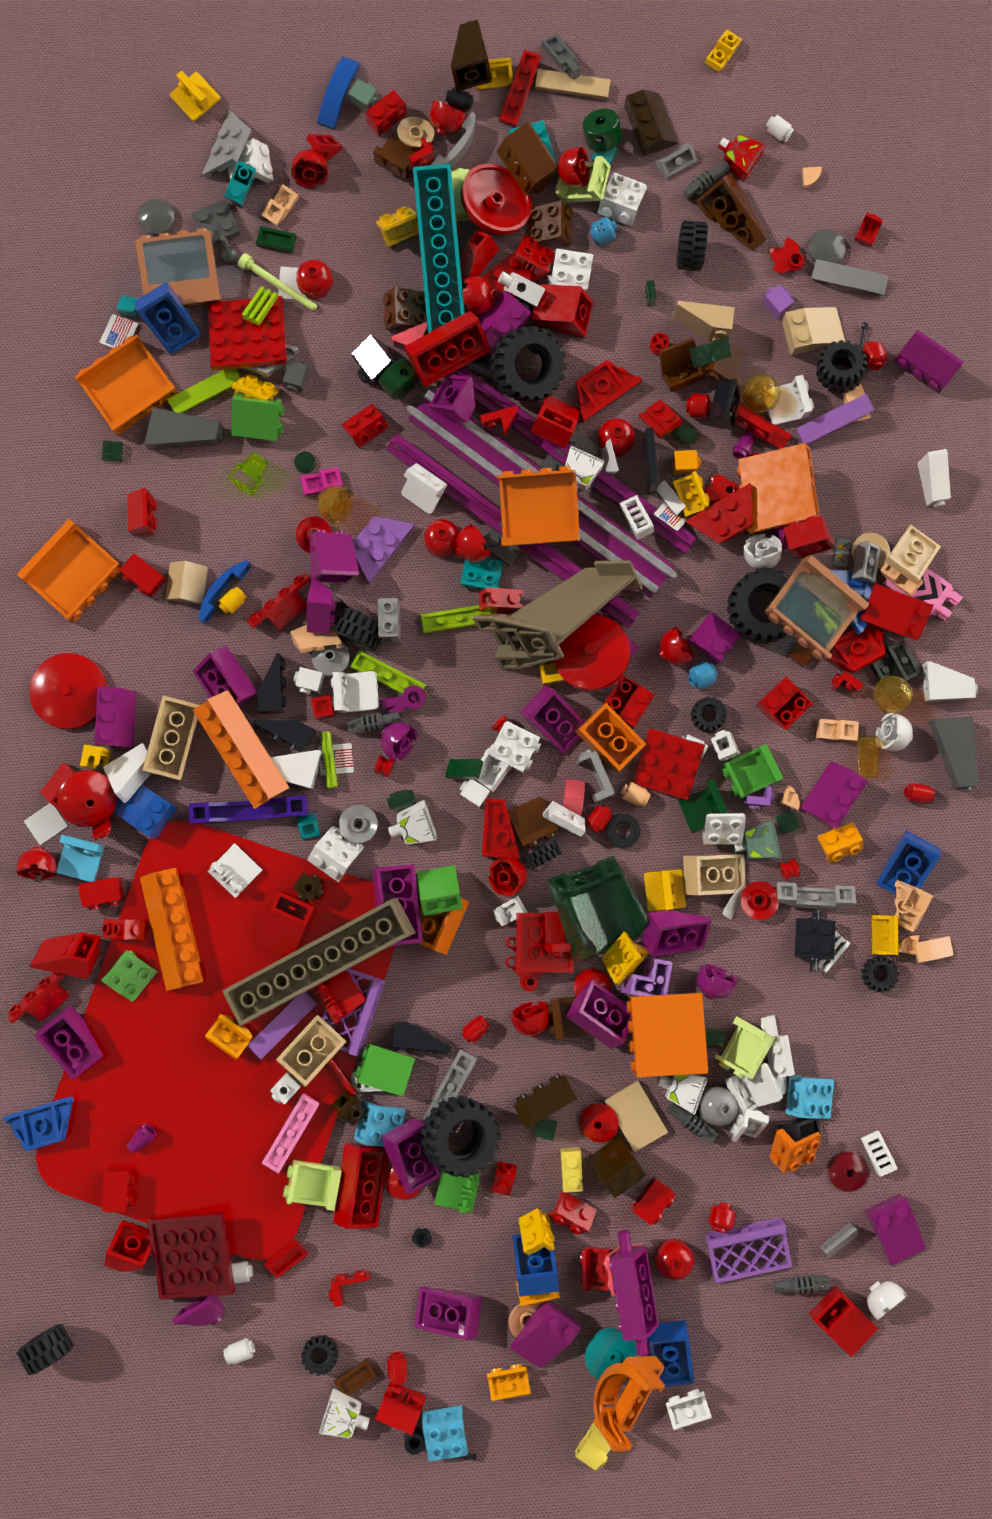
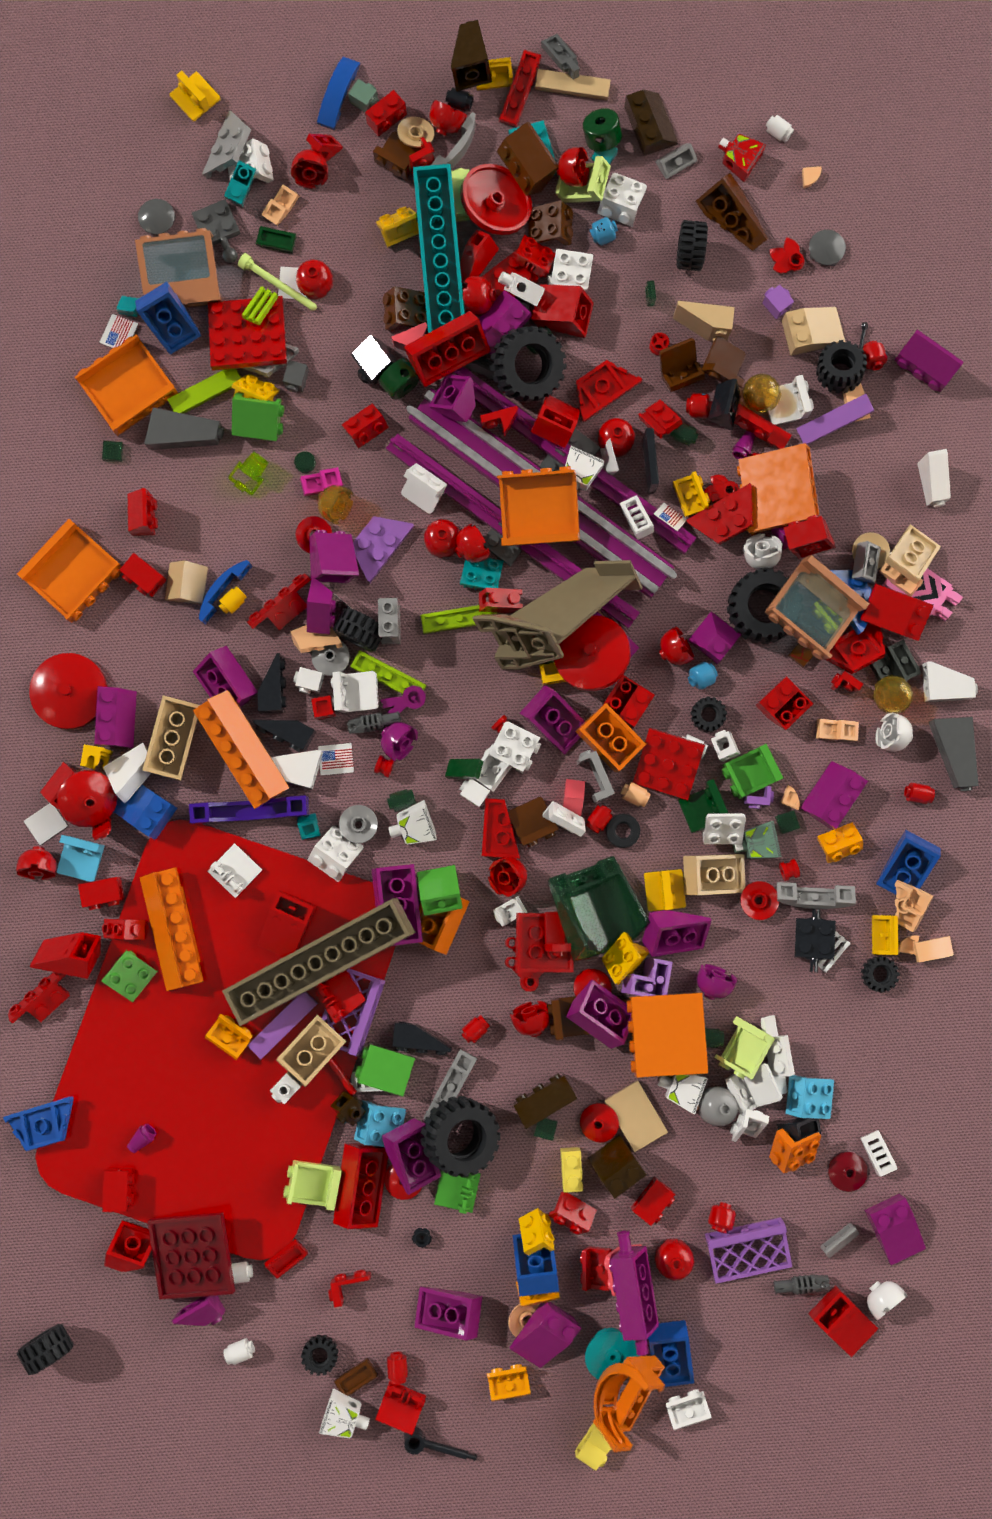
(69, 1042): magenta slope -> none
(290, 1133): bright pink plate -> none
(302, 884): dark brown brick -> none
(329, 762): lime axle -> none
(444, 1433): medium azure bracket -> none
(504, 1178): red bracket -> none
(543, 854): black tyre -> none
(670, 497): white sticker -> none
(685, 462): light orange brick -> none
(693, 1123): dark grey hinge -> none
(706, 181): dark grey hinge -> none
(710, 352): clear green slope -> none
(723, 51): yellow slope -> none
(733, 903): white sticker -> none
(842, 552): light grey sticker -> none
(850, 276): light grey slope -> none
(868, 229): red bracket -> none
(868, 756): clear yellow slope -> none

